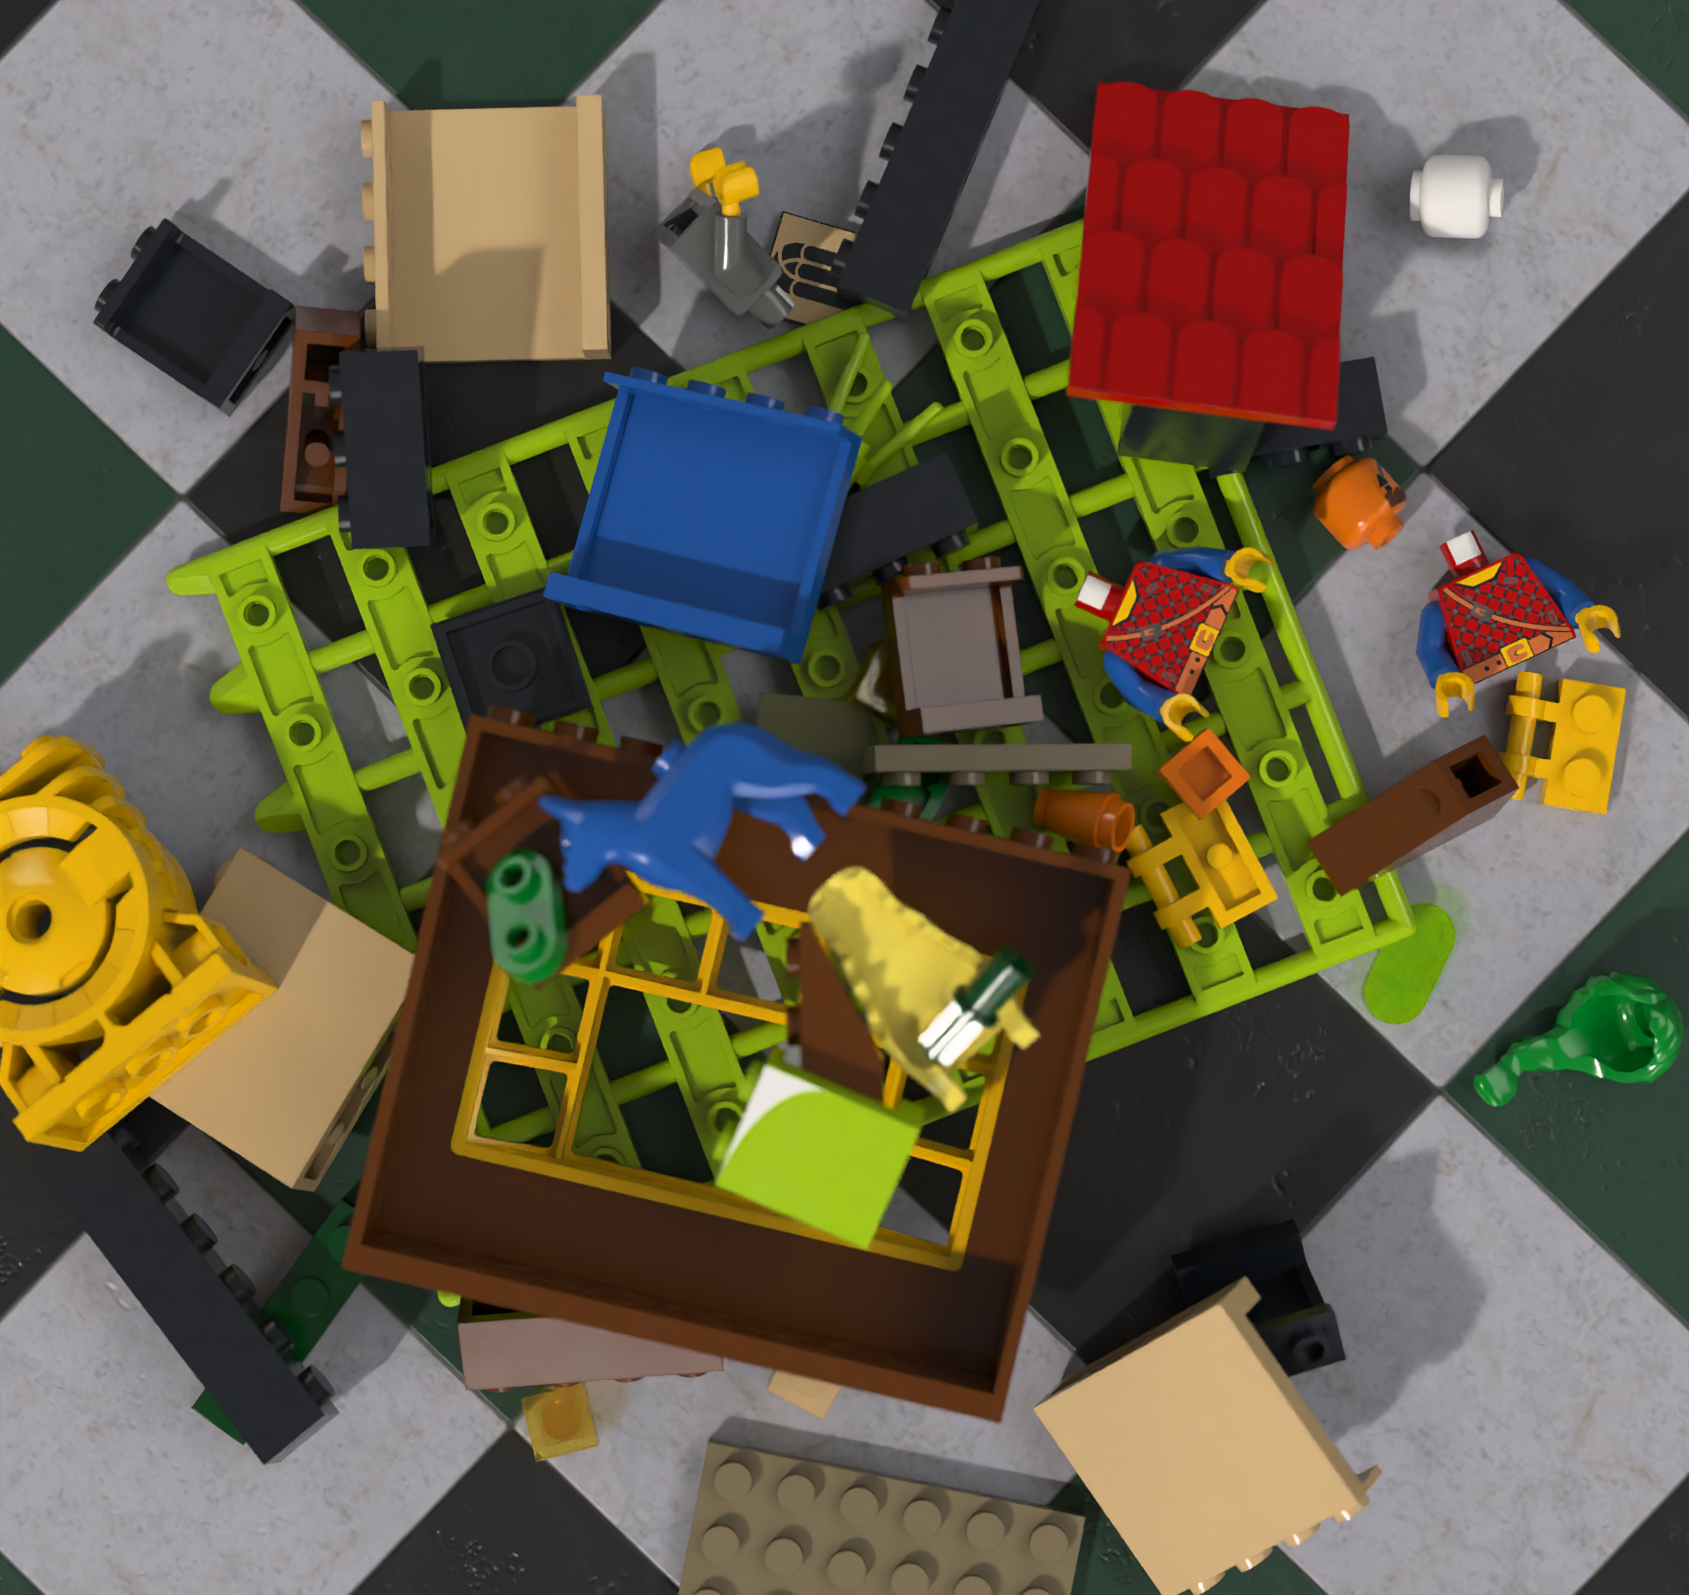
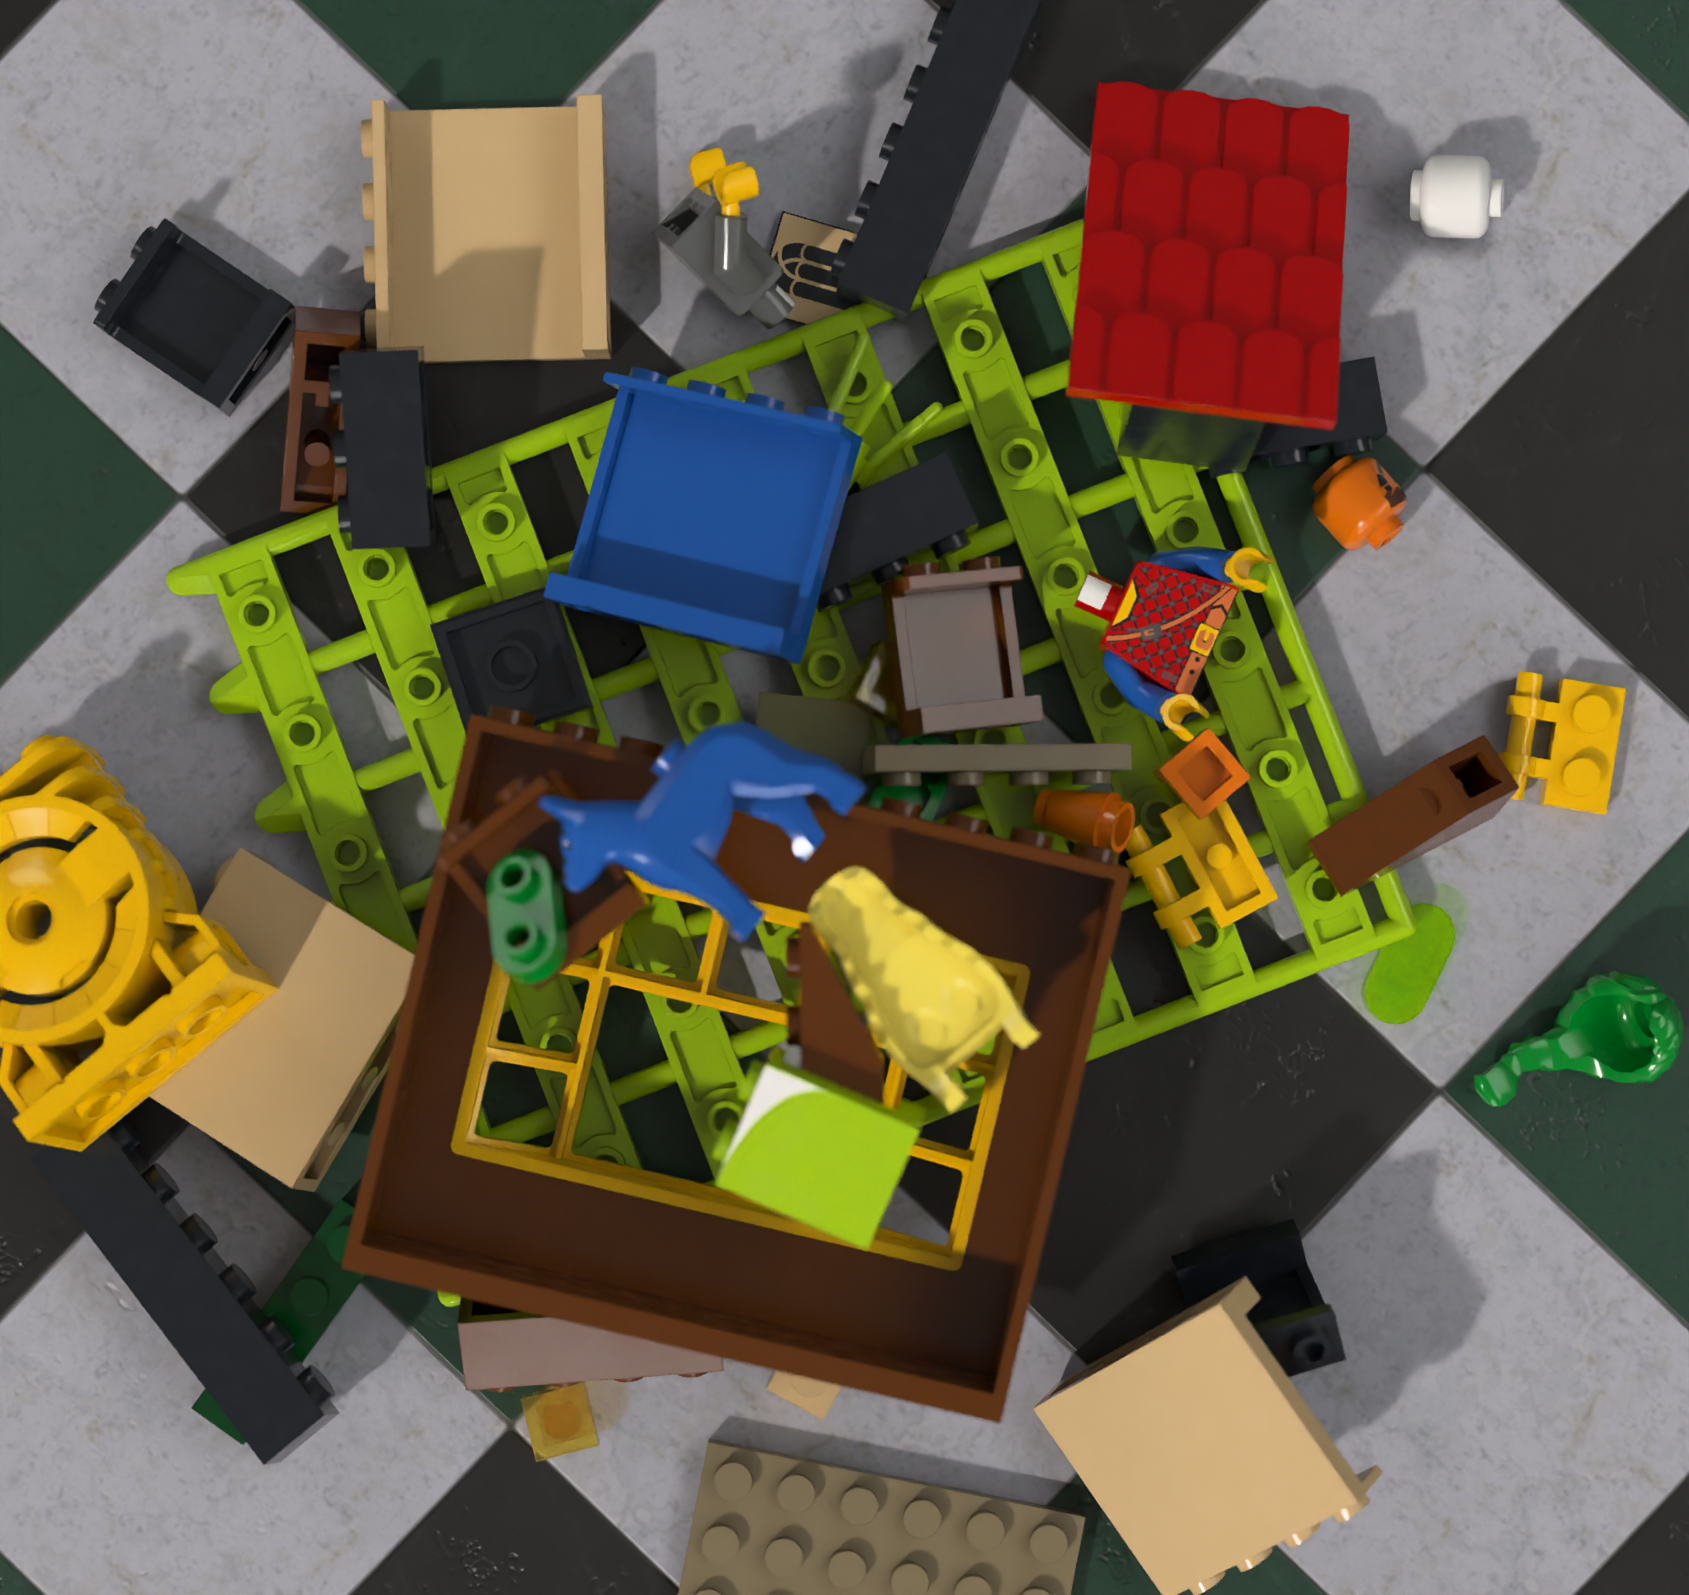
(975, 1005): axle -> none
(1498, 619): torso -> none

